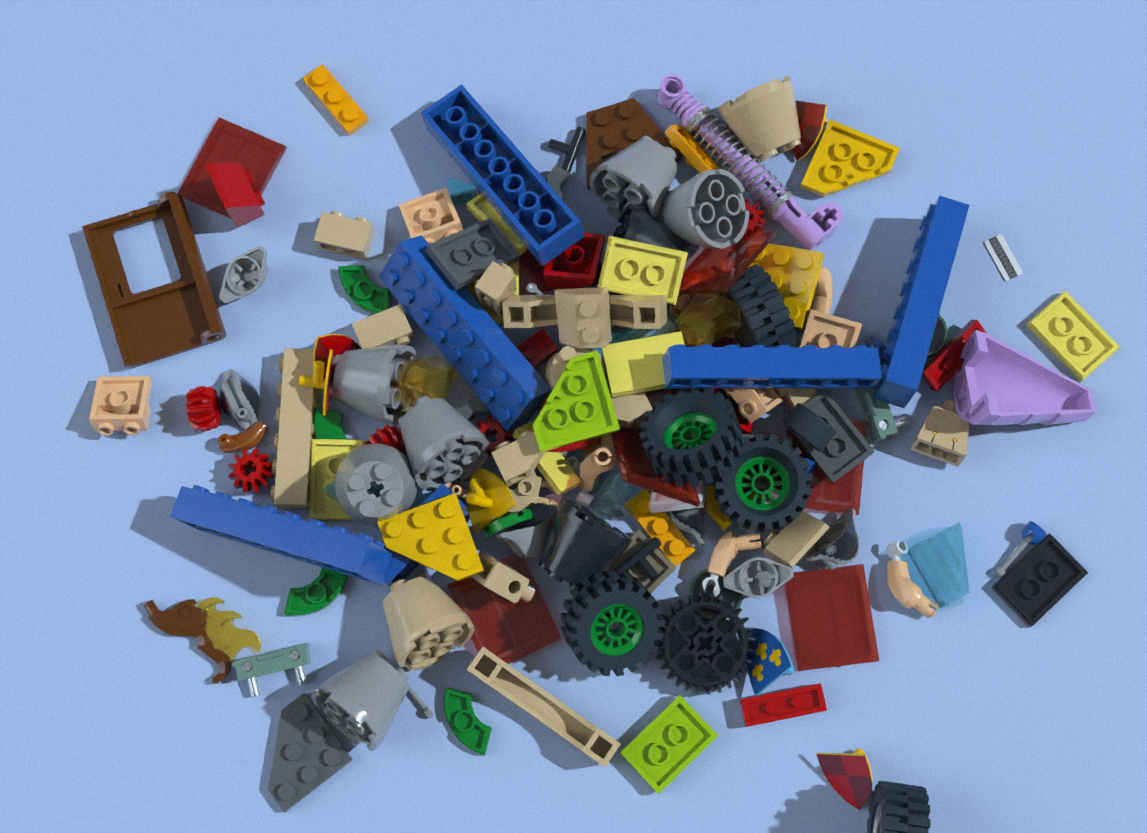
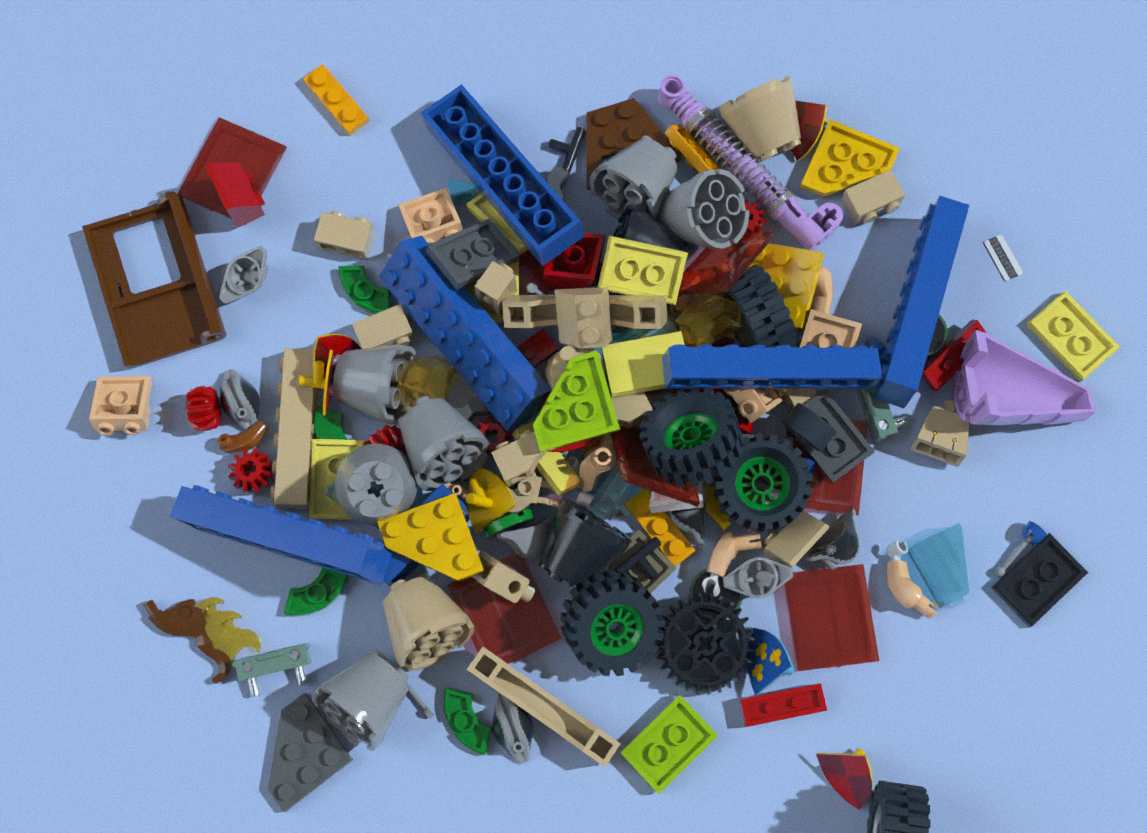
(512, 728): none -> light grey hat
(873, 198): none -> tan brick

